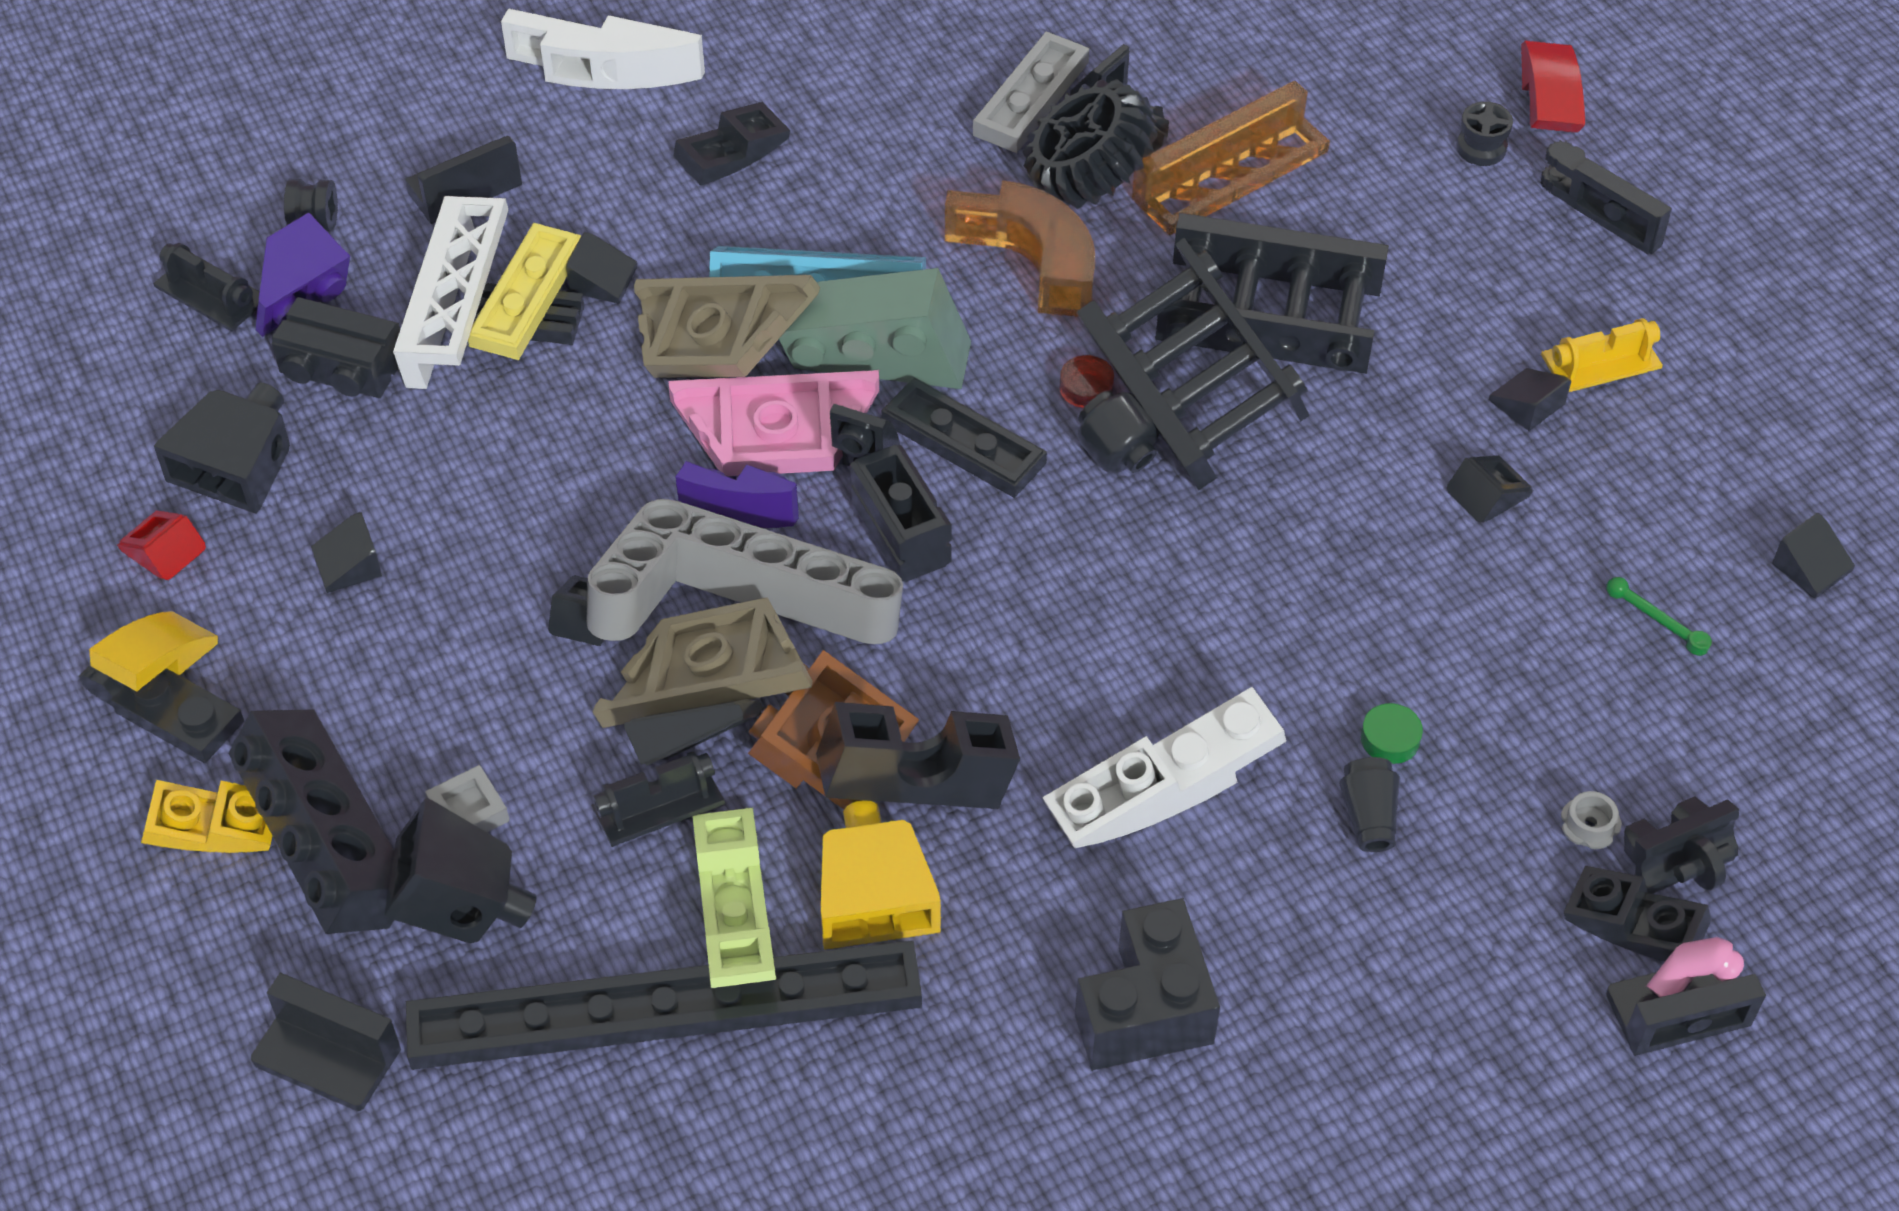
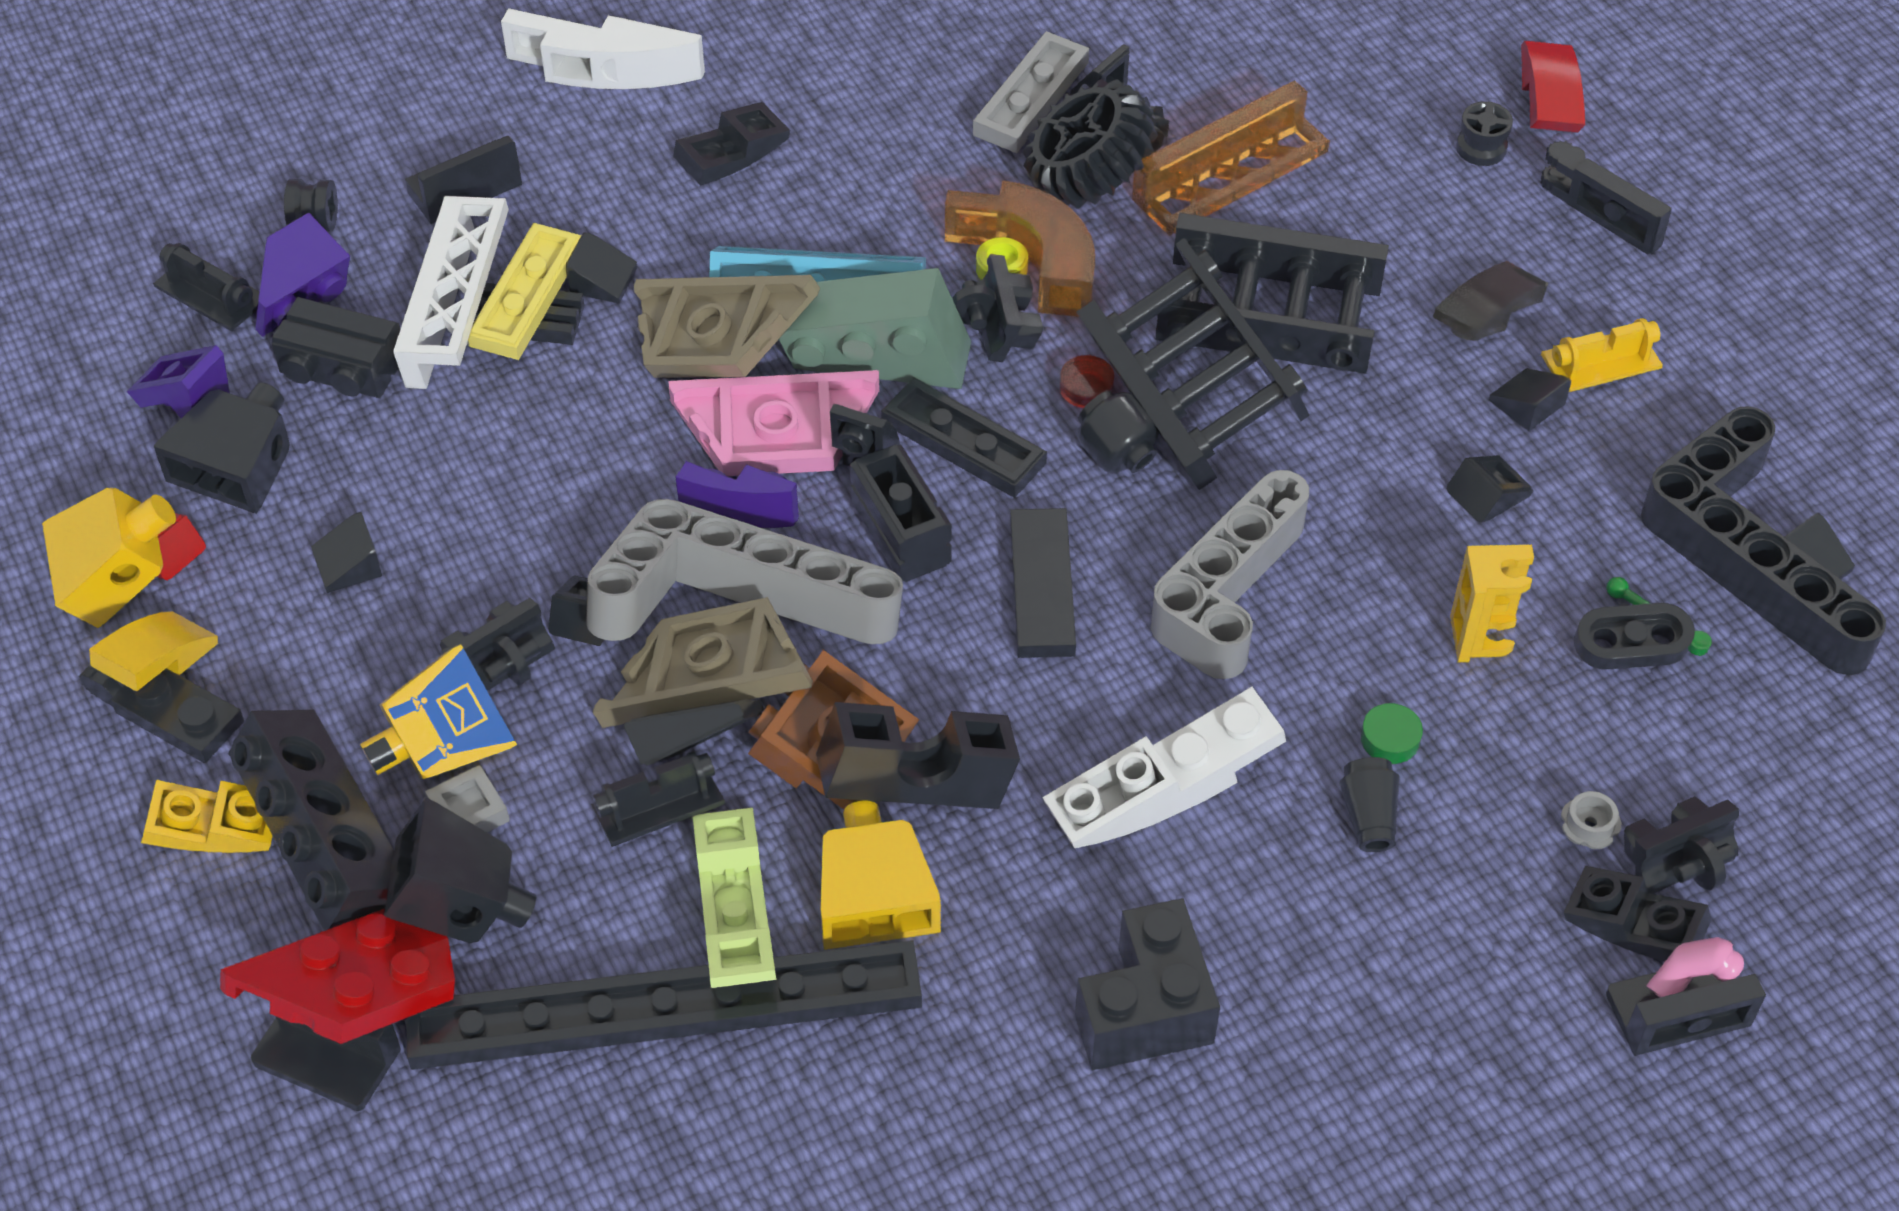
(105, 552): none -> yellow torso
(181, 379): none -> dark purple slope
(350, 976): none -> red wing
(439, 720): none -> torso
(505, 643): none -> black hips
(994, 308): none -> black hips
(1014, 252): none -> neon yellow tile
(1042, 583): none -> black tile
(1197, 597): none -> light grey beam
(1487, 299): none -> clear smoke slope
(1489, 598): none -> yellow hinge
(1630, 635): none -> black plate
(1697, 517): none -> black beam

